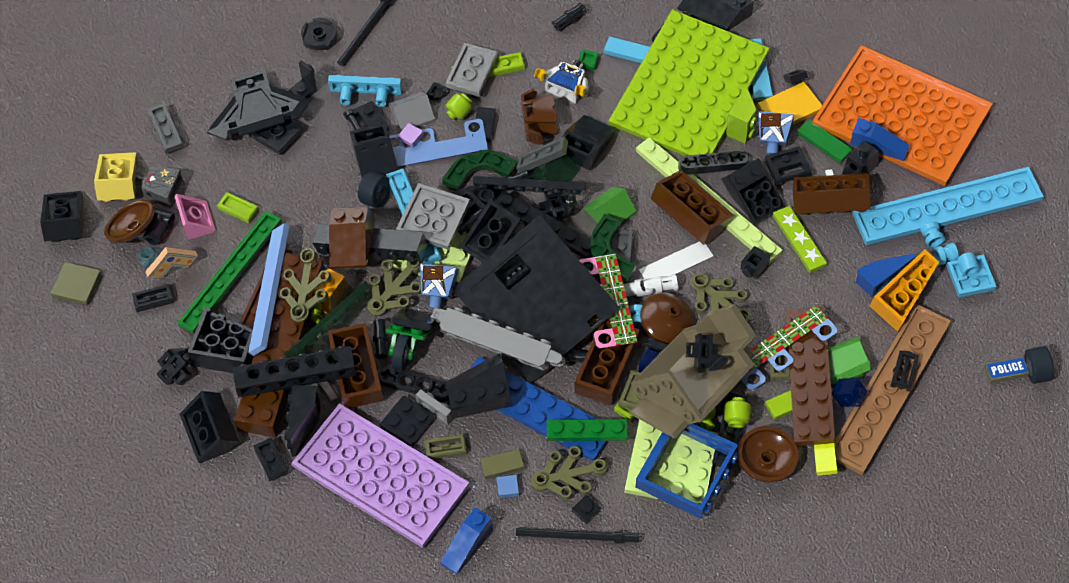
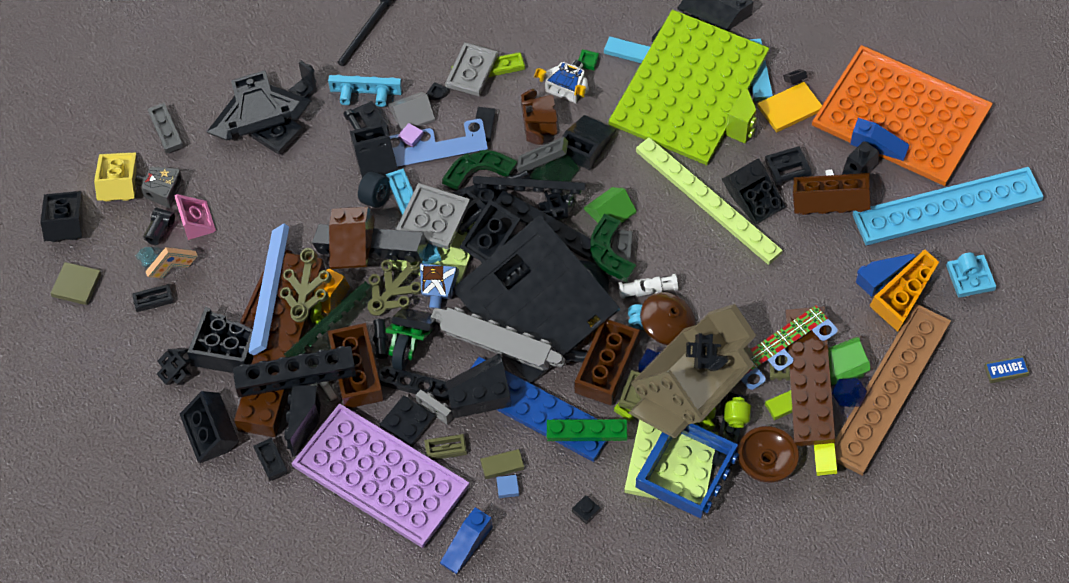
(130, 222): reddish brown dish -> none
(230, 271): green plate -> none
(237, 207): lime tile -> none
(320, 42): black plate -> none
(458, 106): lime head -> none
(566, 474): olive plant -> none
(569, 16): black pin -> none
(611, 281): piece -> none
(618, 536): black bar -> none
(656, 345): black tile -> none
(677, 261): white sticker -> none
(691, 163): black beam -> none
(691, 206): reddish brown slope -> none
(717, 297): olive plant -> none
(755, 262): black brick -> none
(774, 129): torso -> none
(799, 239): lime tile -> none
(824, 141): green tile -> none
(901, 384): black tile -> none
(932, 233): medium azure wheel -> none
(946, 253): medium azure wheel -> none
(1039, 364): black wheel -> none

